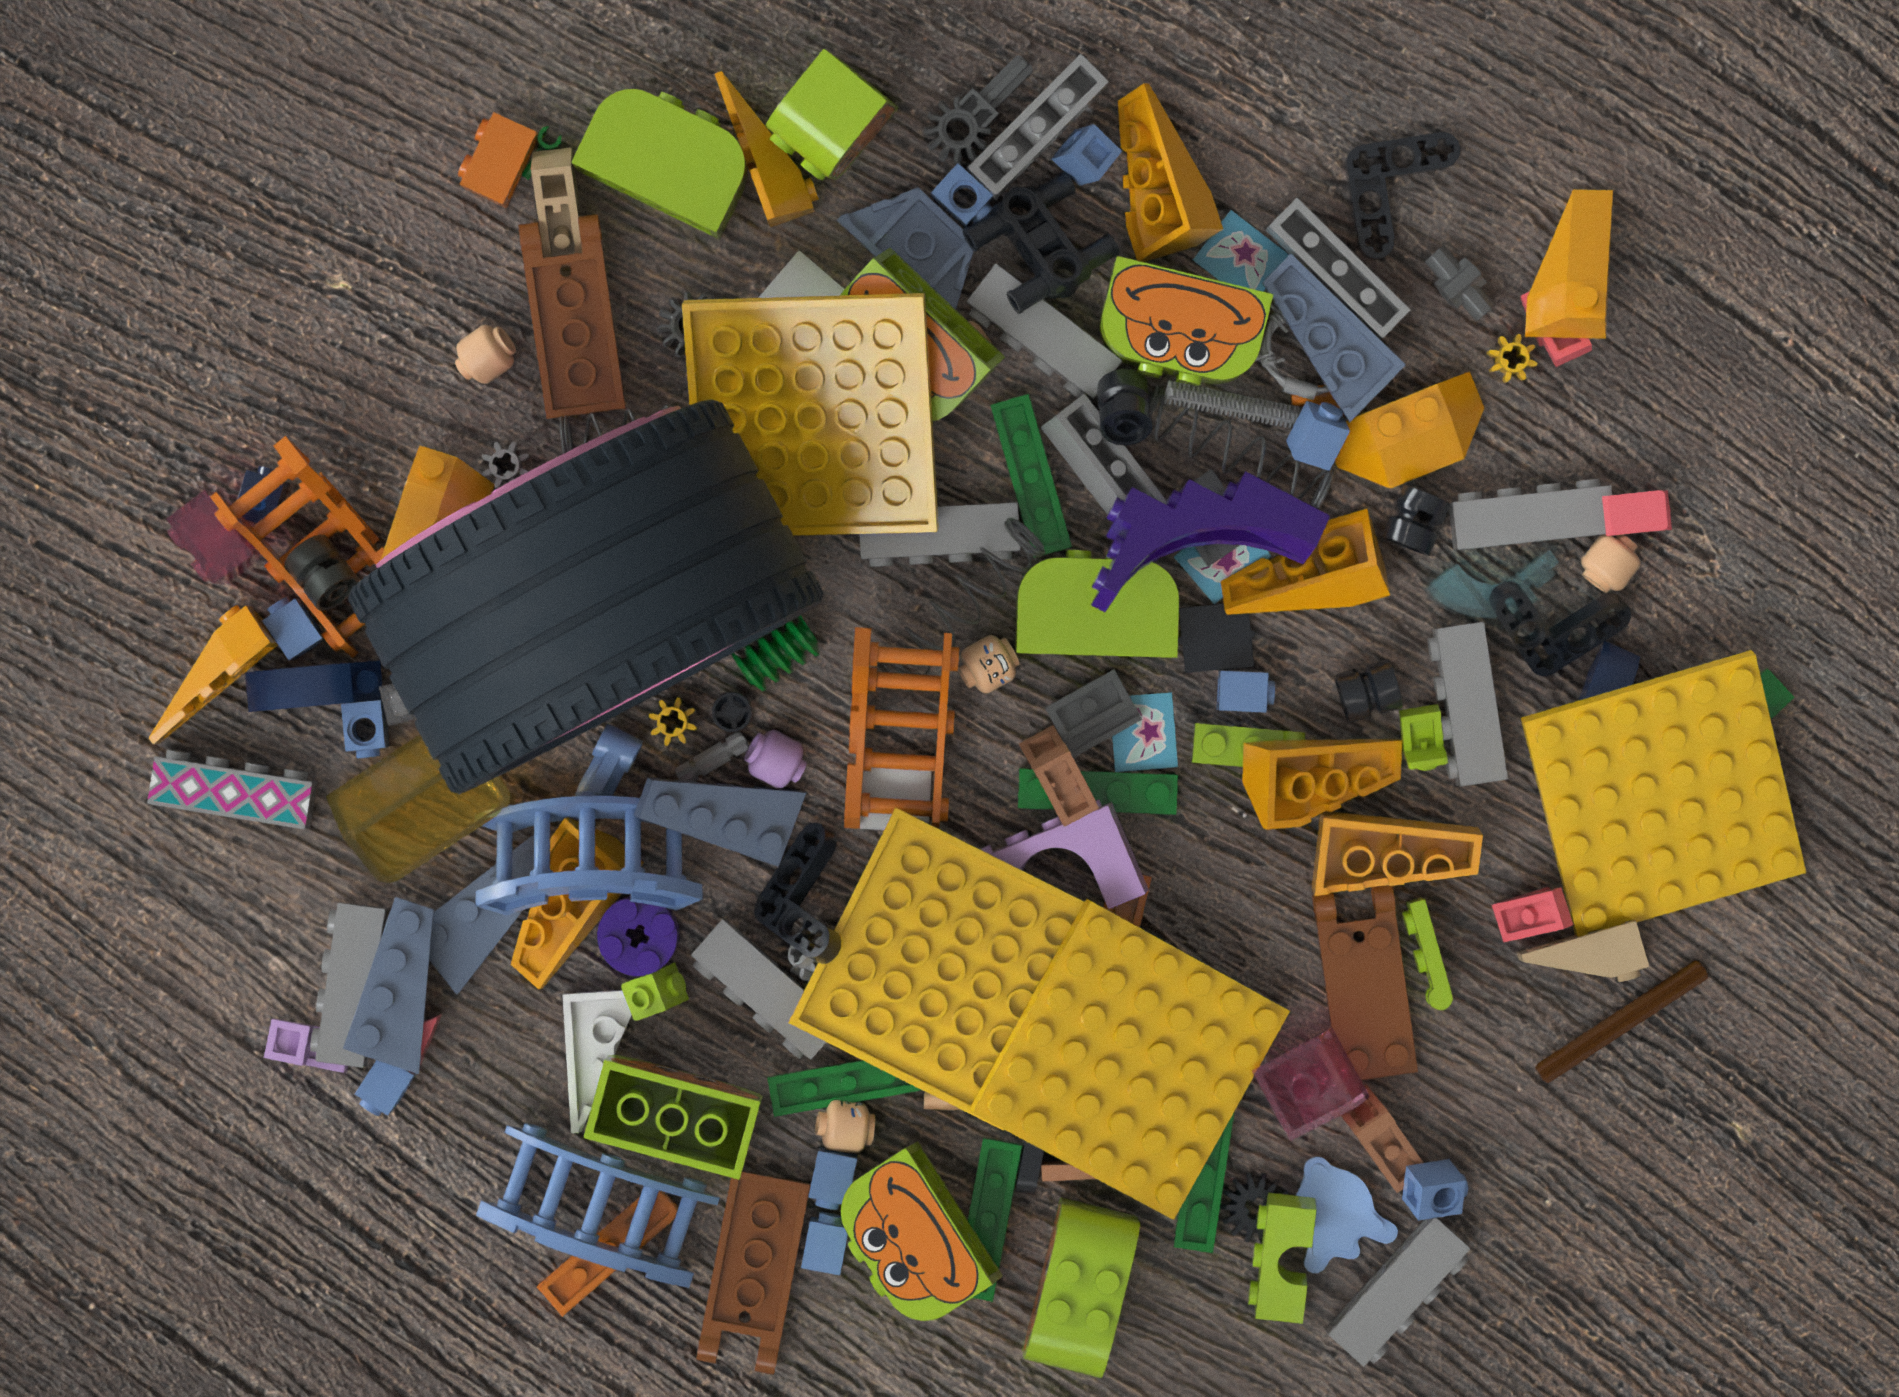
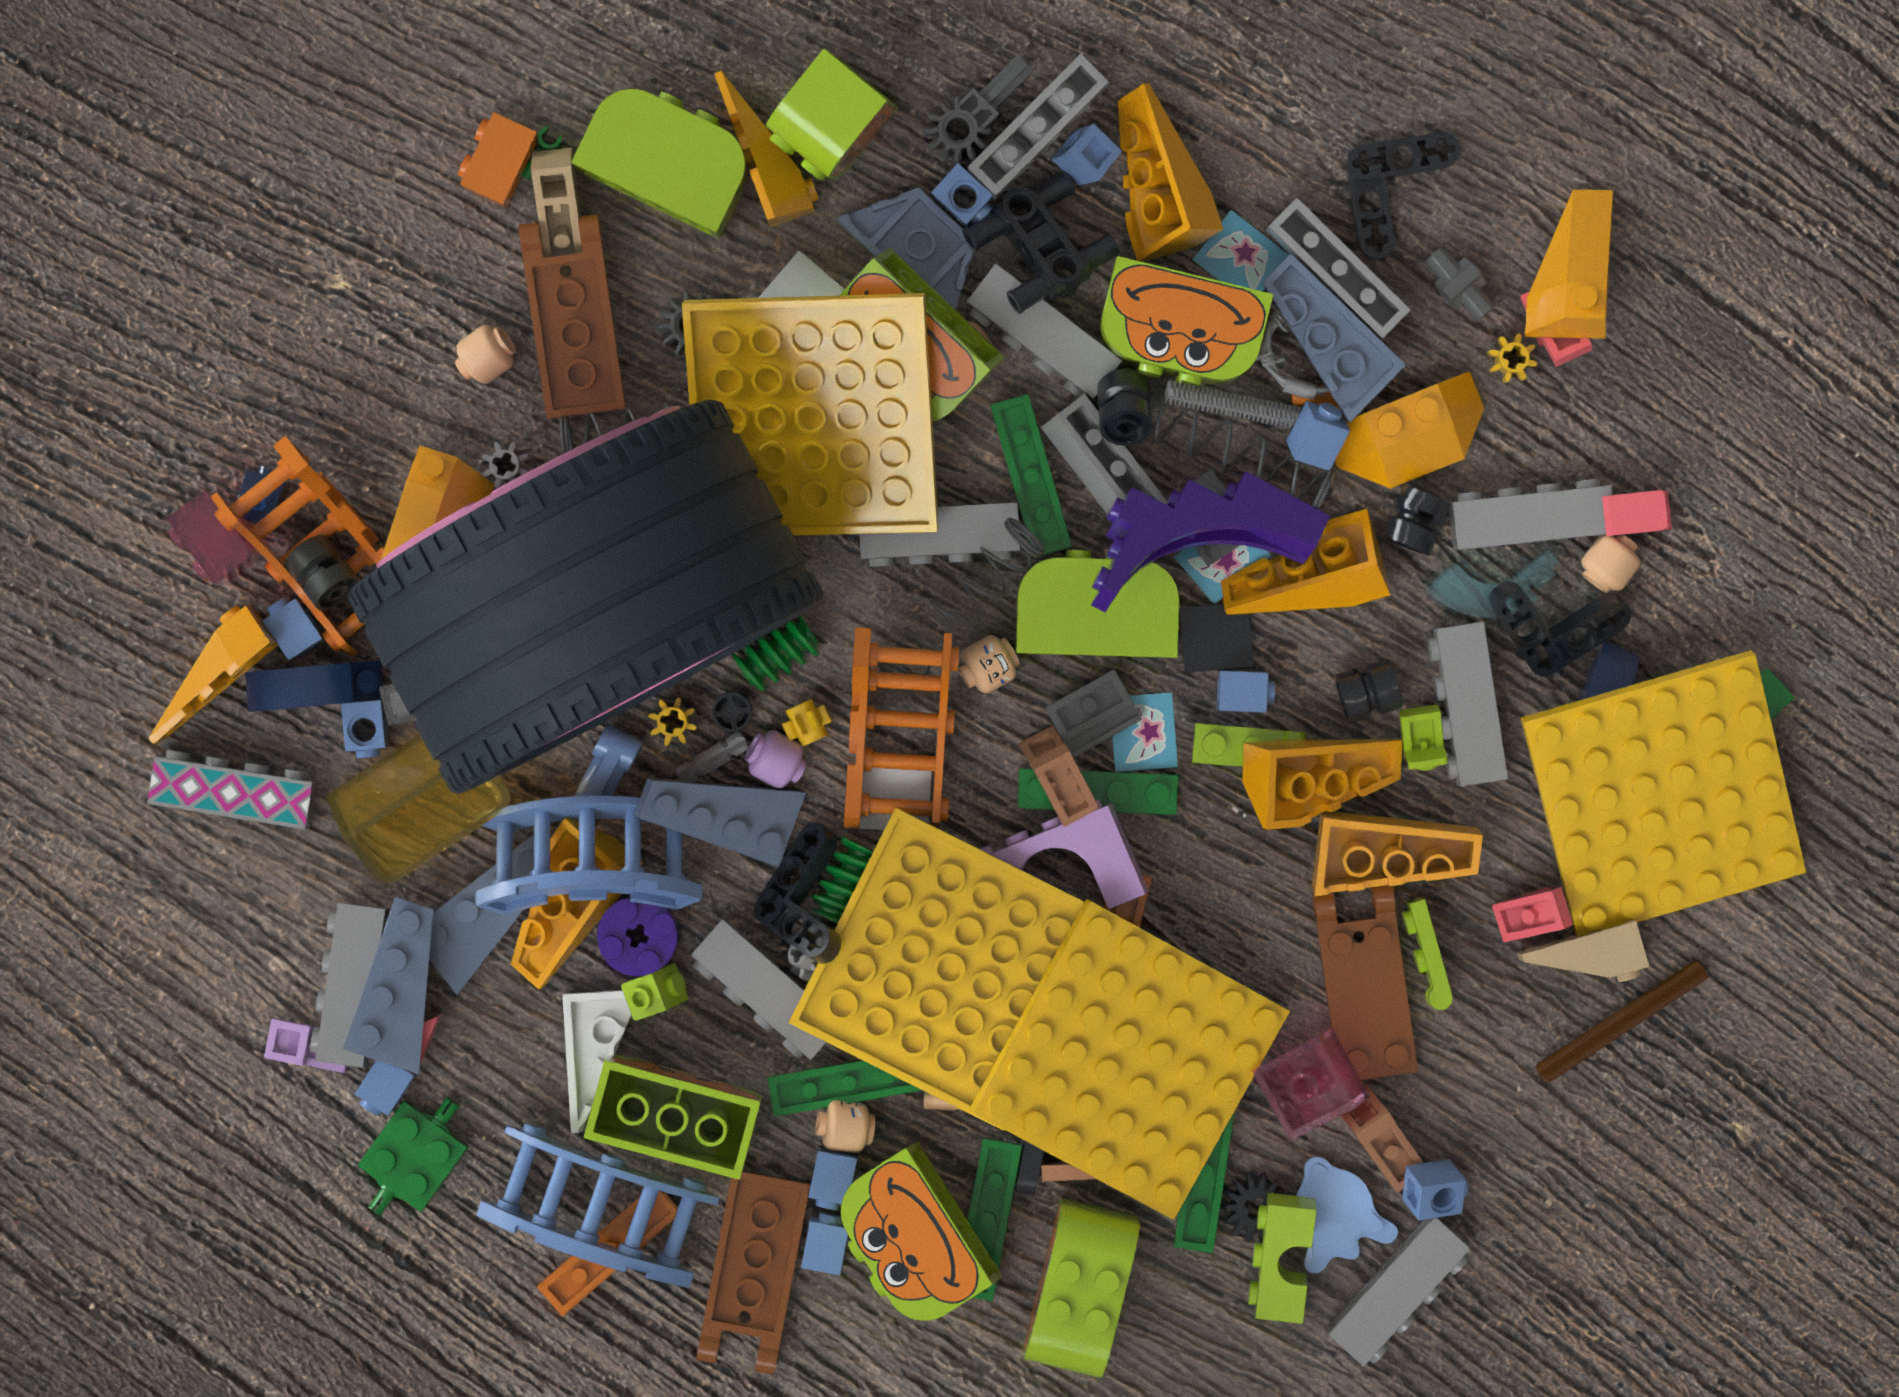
(413, 1156): none -> green plate
(806, 722): none -> yellow gear
(845, 880): none -> green piece

